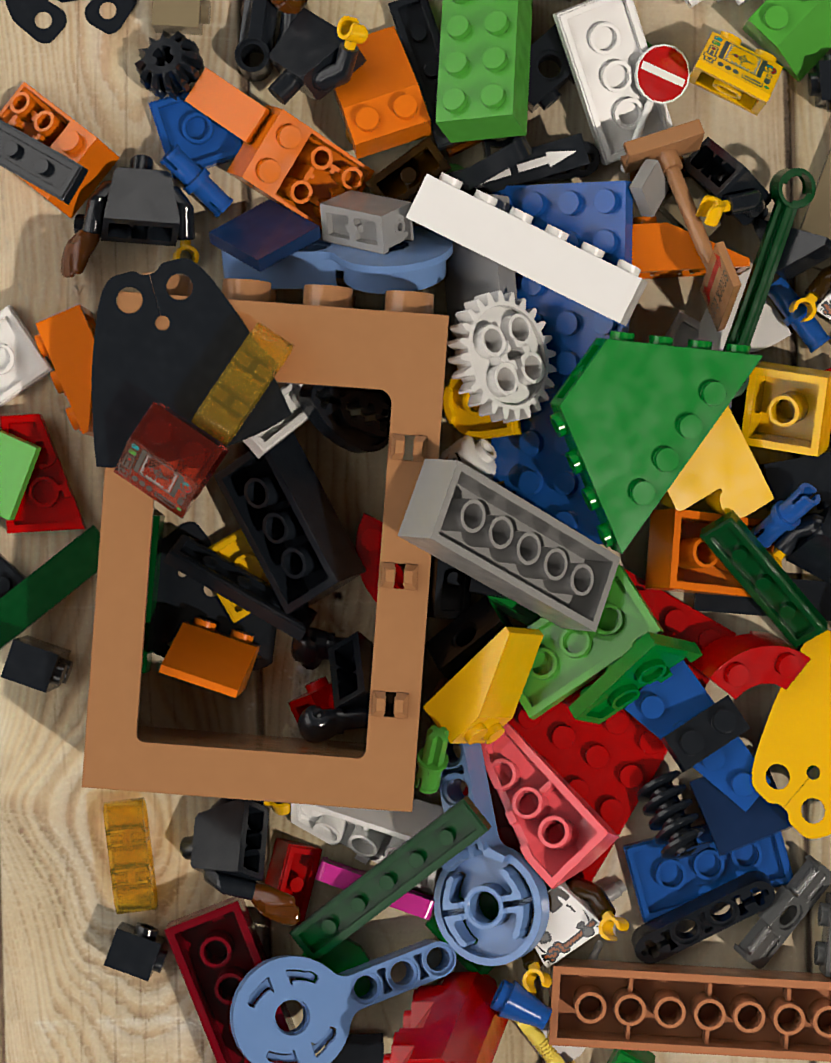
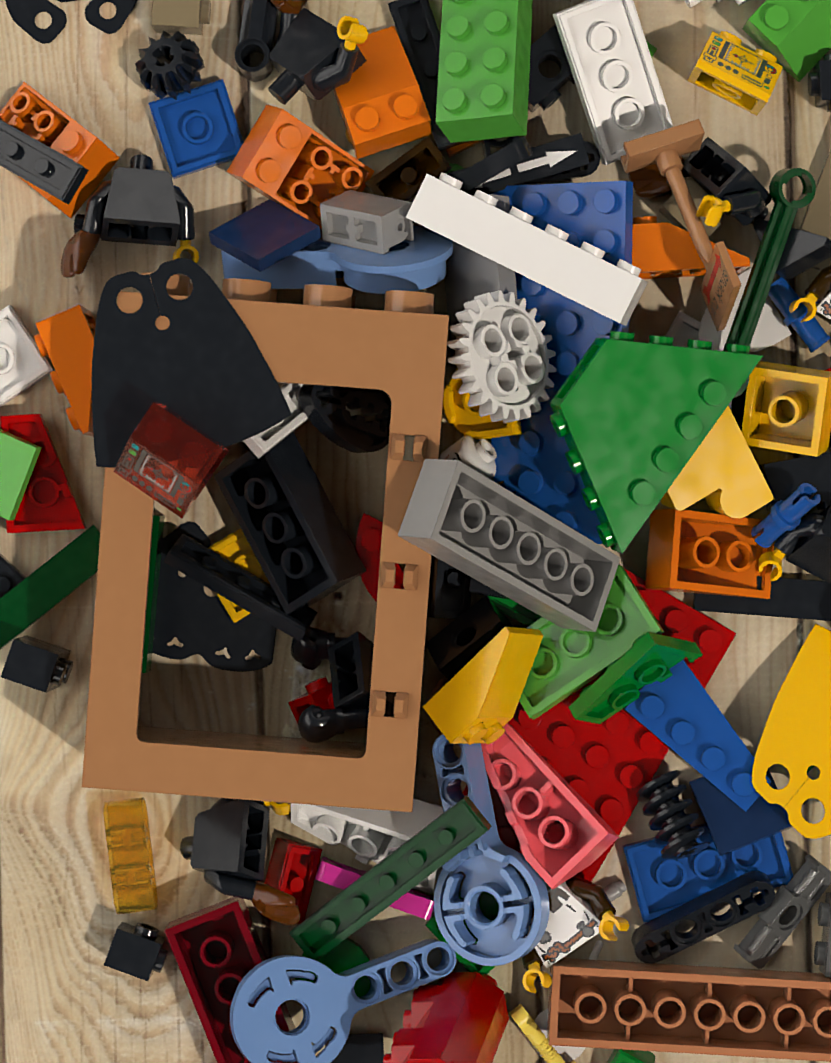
(196, 181): blue pin -> none
(211, 657): orange slope -> none
(227, 106): orange tile -> none
(242, 383): clear yellow beam -> none
(432, 760): bright green axle -> none
(518, 1004): blue cone -> none
(649, 187): light grey tile -> none
(661, 78): red piece -> none
(705, 733): black plate -> none
(750, 660): red brick -> none
(763, 579): dark green tile -> none

